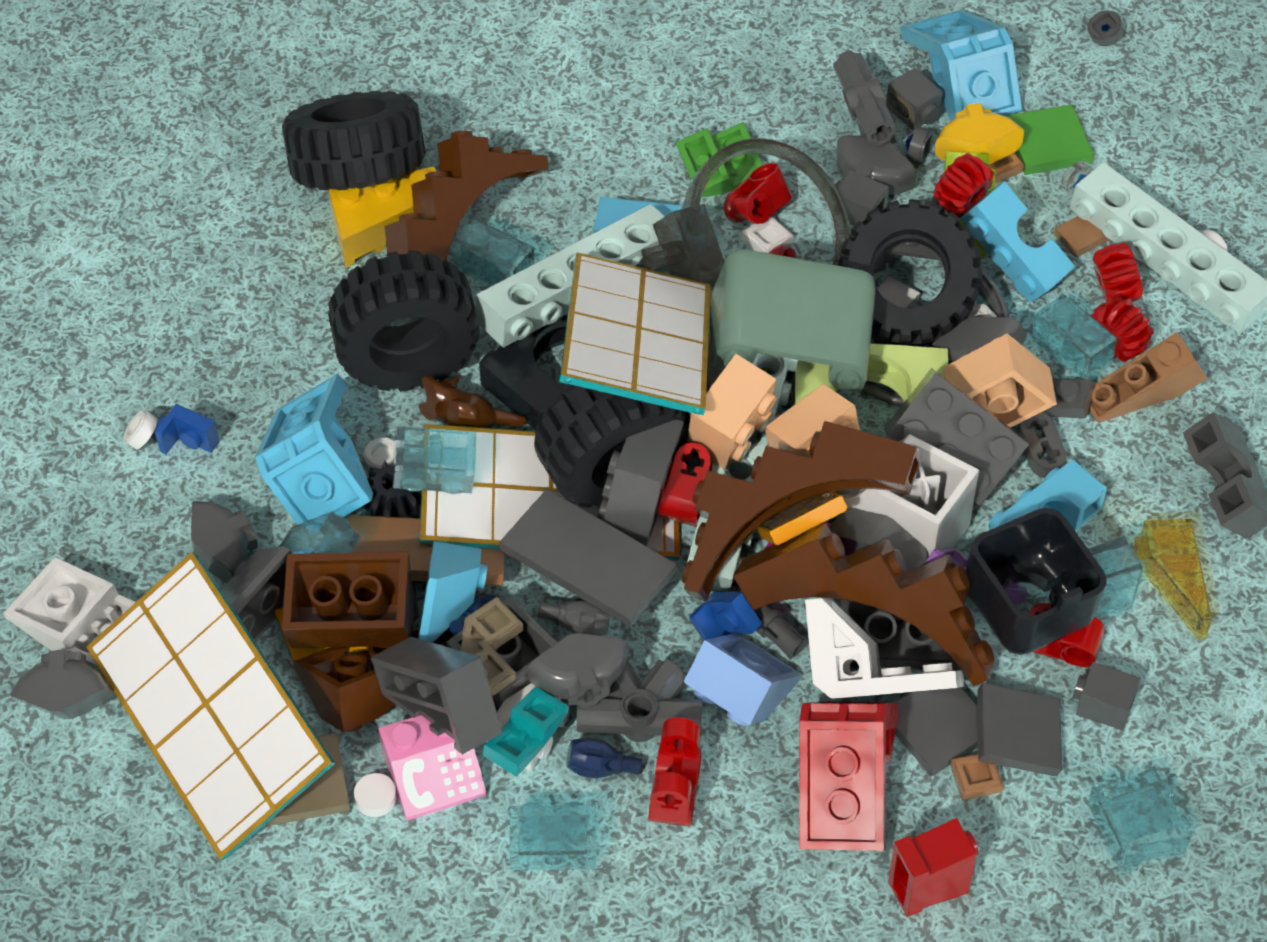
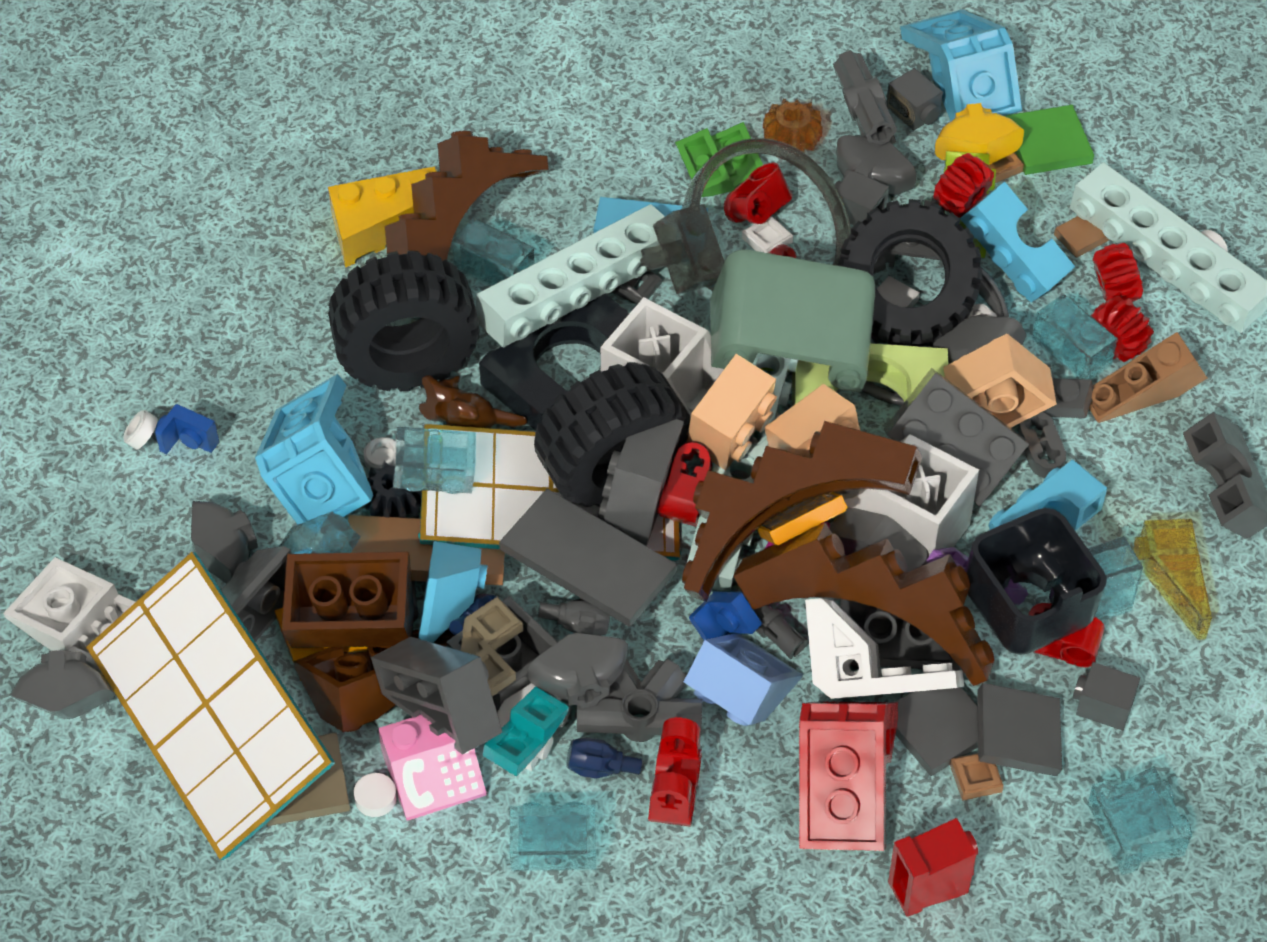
(353, 140): black tyre -> none
(637, 334): white piece -> none
(793, 124): none -> clear orange gear
(919, 144): dark grey tile -> none
(1074, 175): clear tile -> none
(1106, 28): dark grey tile -> none

